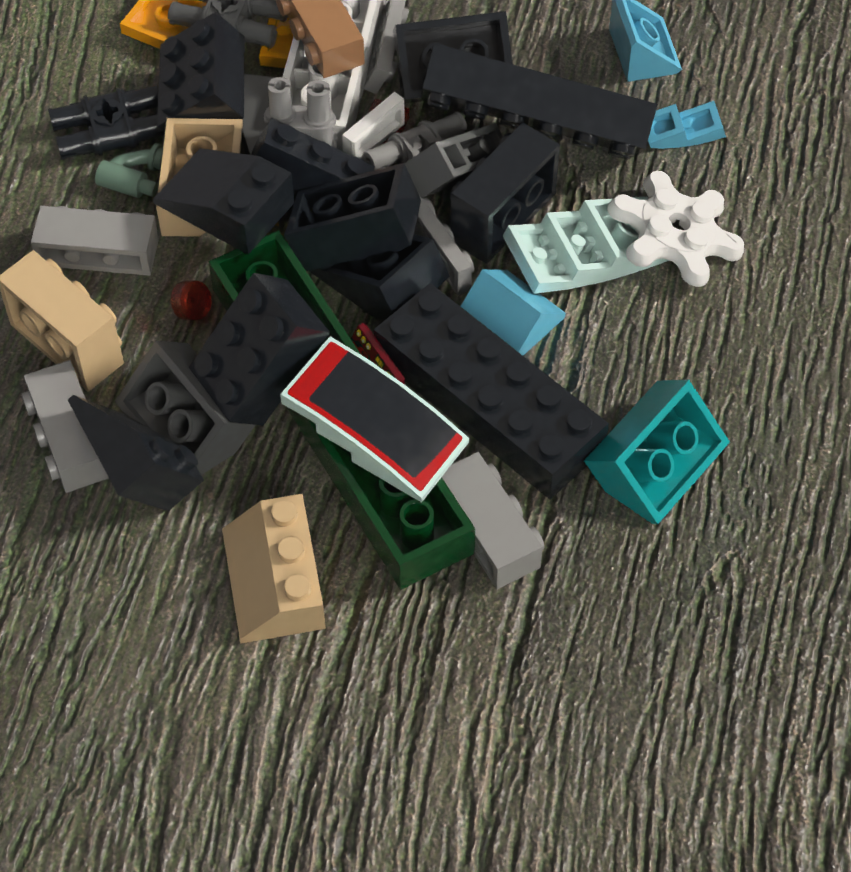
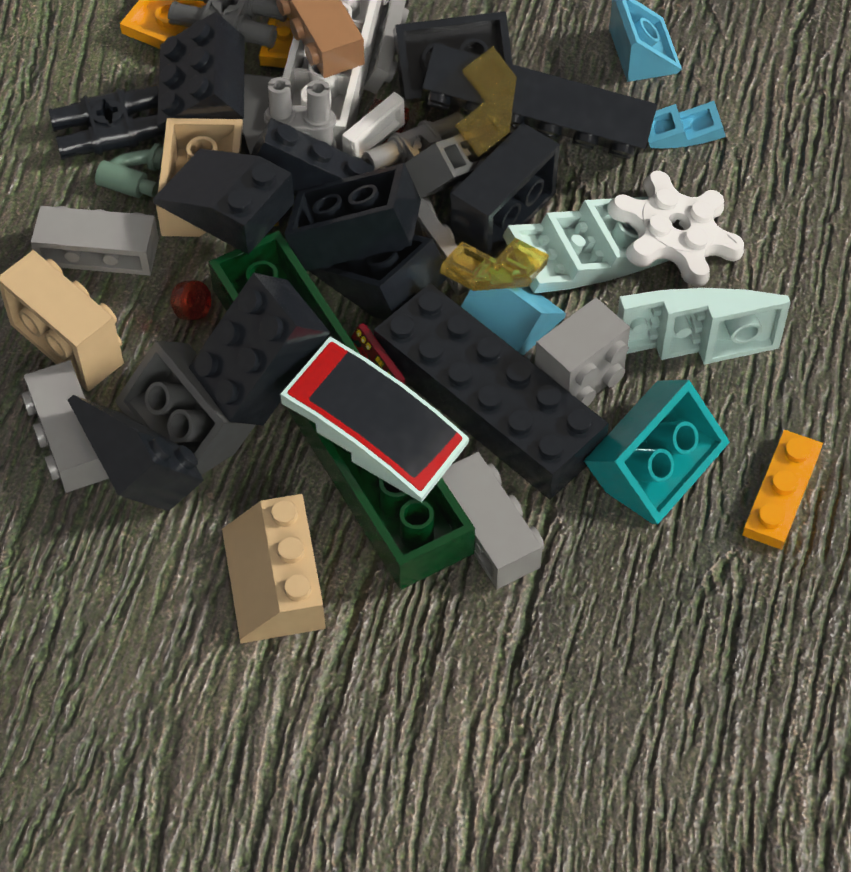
(496, 87): none -> clear yellow tile
(511, 269): none -> clear yellow tile
(585, 351): none -> light grey brick
(706, 321): none -> light aqua slope
(782, 489): none -> light orange plate

